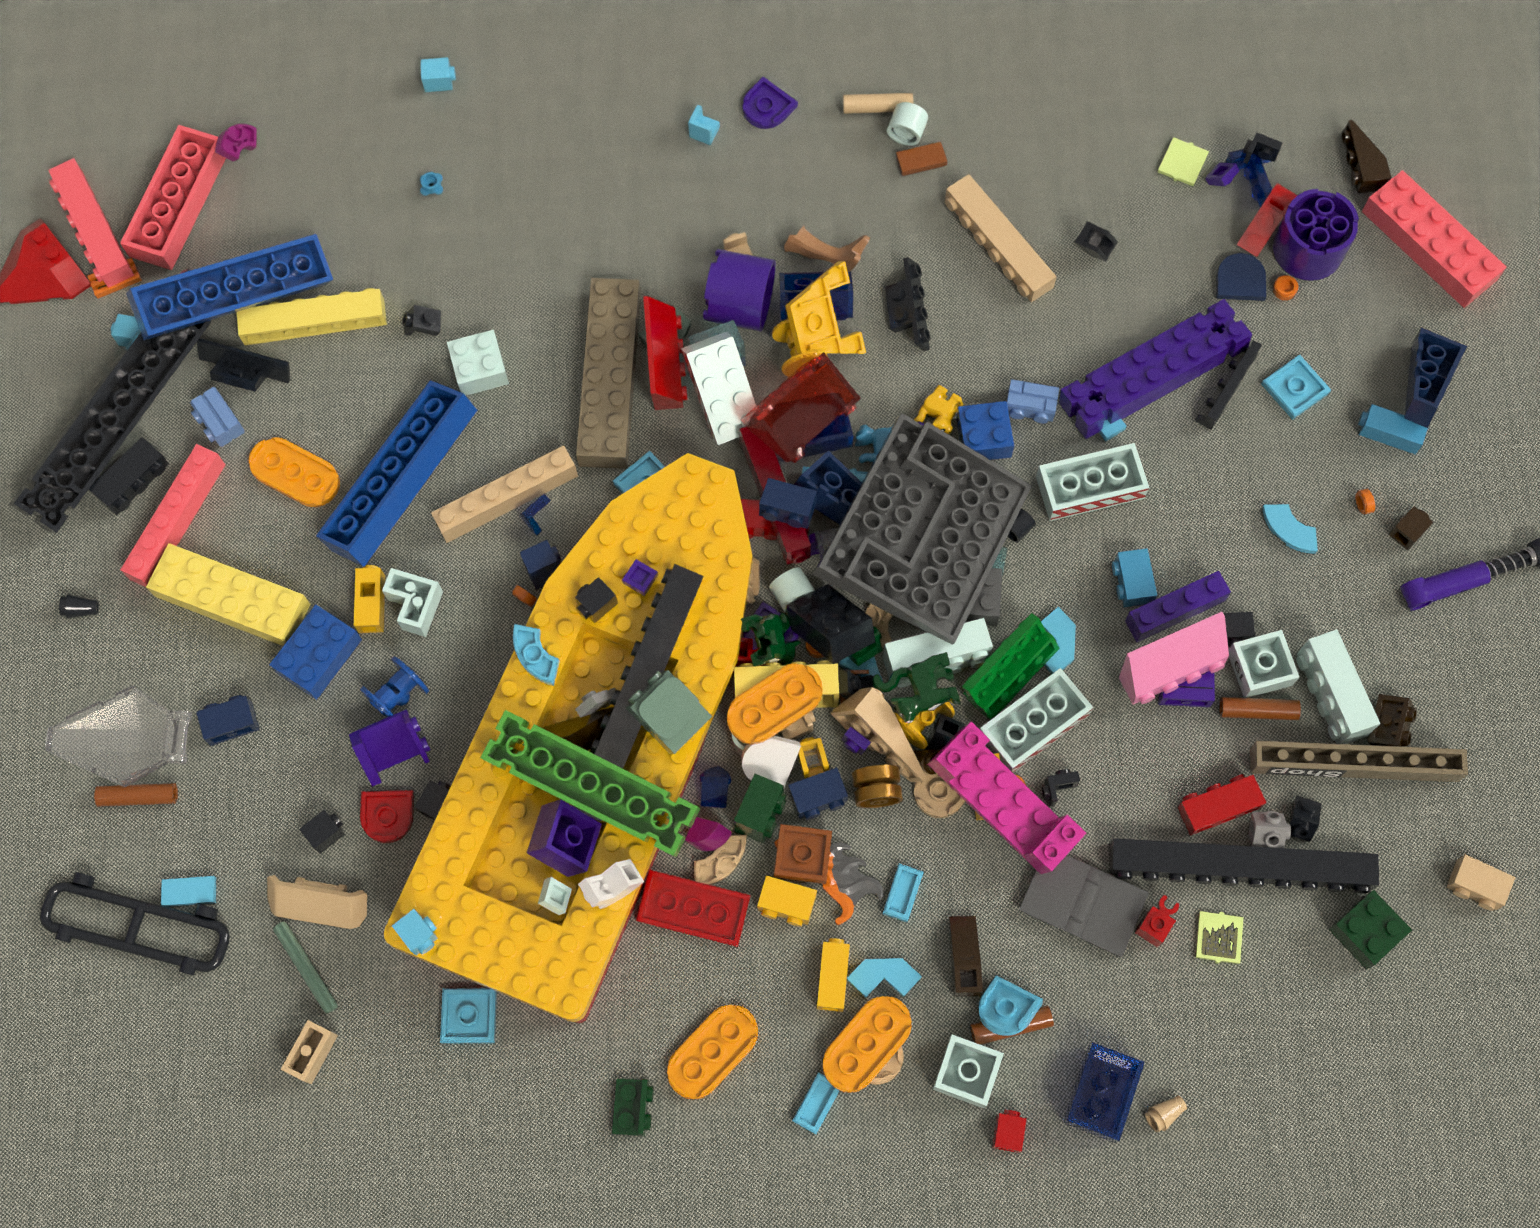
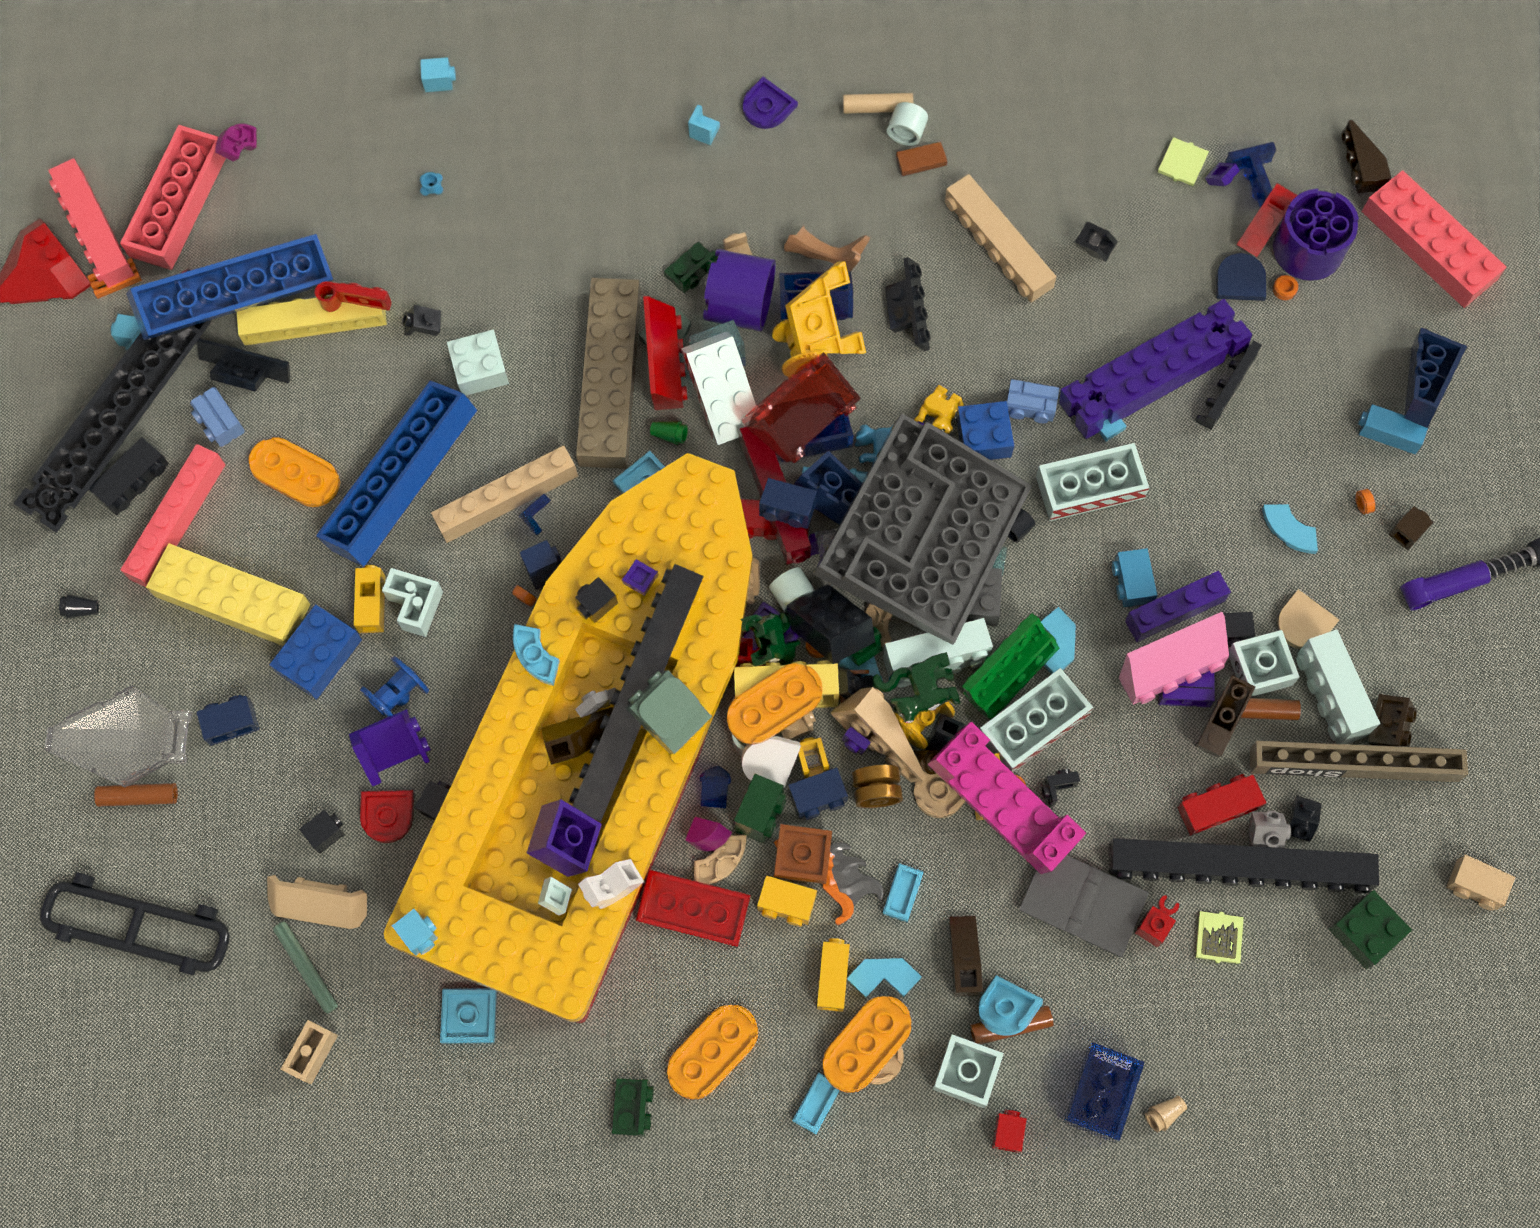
(188, 891): medium azure tile -> none
(351, 293): none -> red plate
(590, 783): bright green brick -> none
(670, 431): none -> green cone
(690, 267): none -> dark green bracket
(1225, 716): none -> dark brown slope
(1262, 146): black bracket -> none
(1296, 387): medium azure tile -> none
(1304, 620): none -> tan tile

